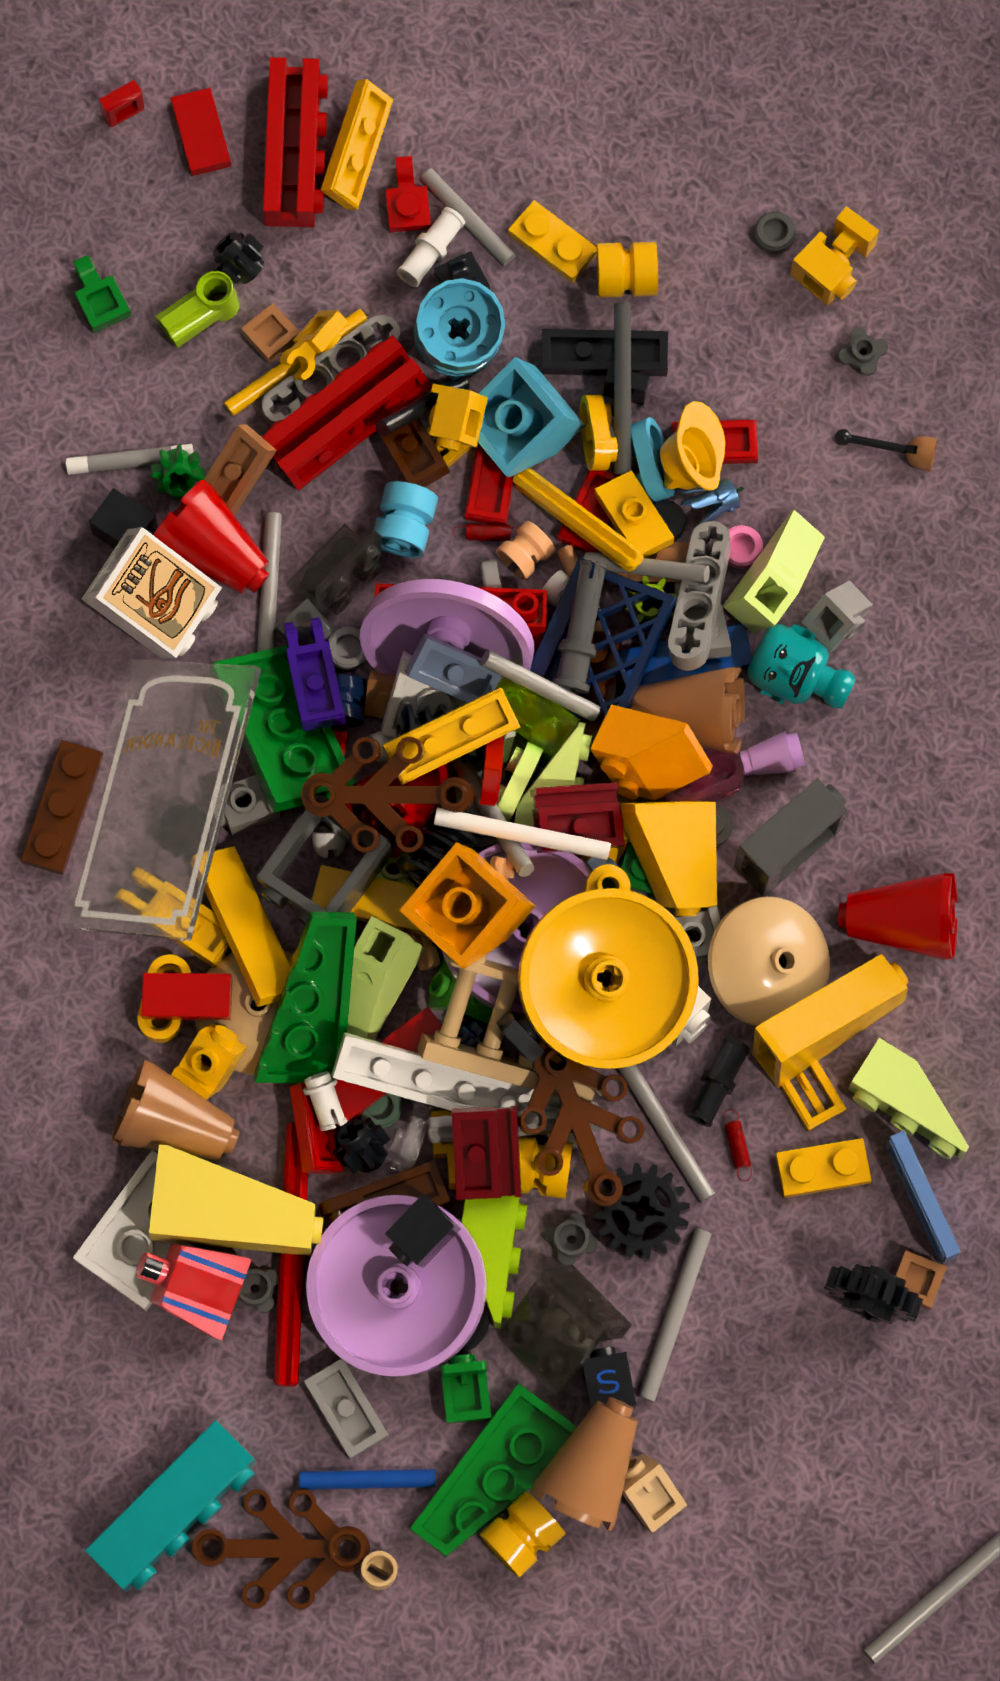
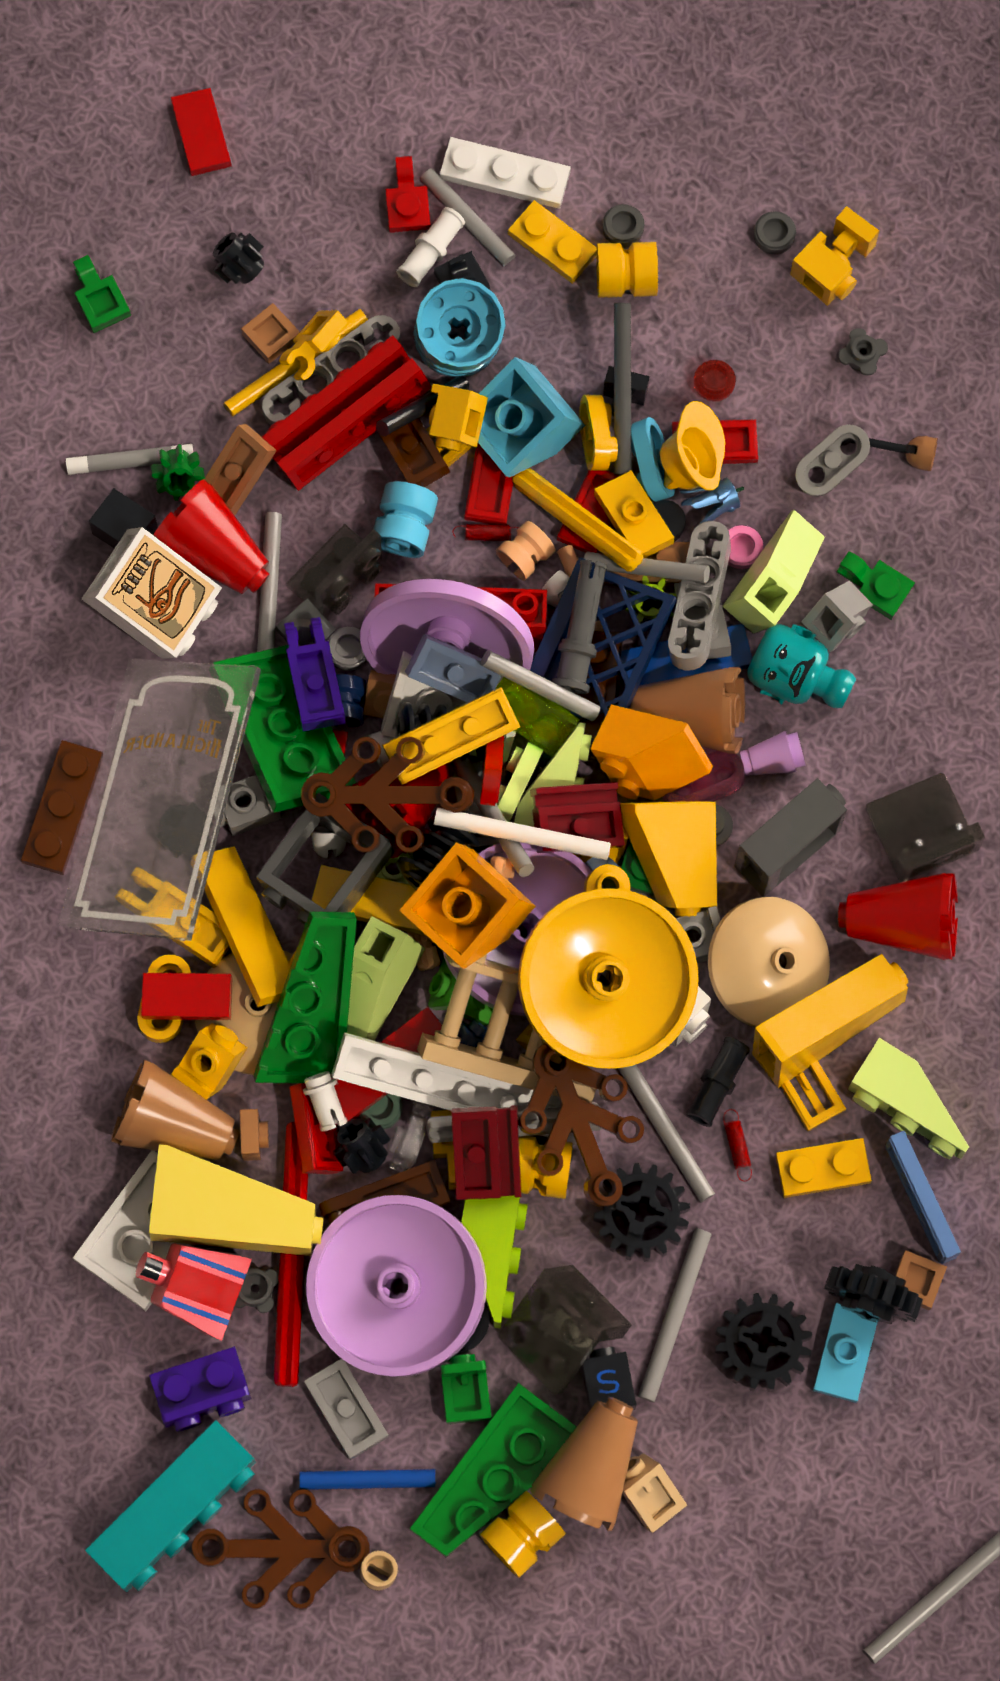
(122, 103): red tile -> none
(195, 310): lime piece -> none
(200, 1388): none -> dark purple bracket
(253, 1134): none -> medium nougat plate
(292, 143): red brick -> none
(357, 144): yellow tile -> none
(421, 1232): black brick -> none
(490, 574): light grey tile -> none
(505, 172): none -> white plate
(521, 1035): black plate -> none
(574, 1227): dark grey plate -> none
(593, 352): black plate -> none
(623, 225): none -> dark grey tile
(714, 380): none -> clear red plate
(743, 1337): none -> black gear
(832, 460): none -> light grey plate
(845, 1355): none -> medium azure plate
(881, 586): none -> green plate
(923, 827): none -> clear smoke bracket

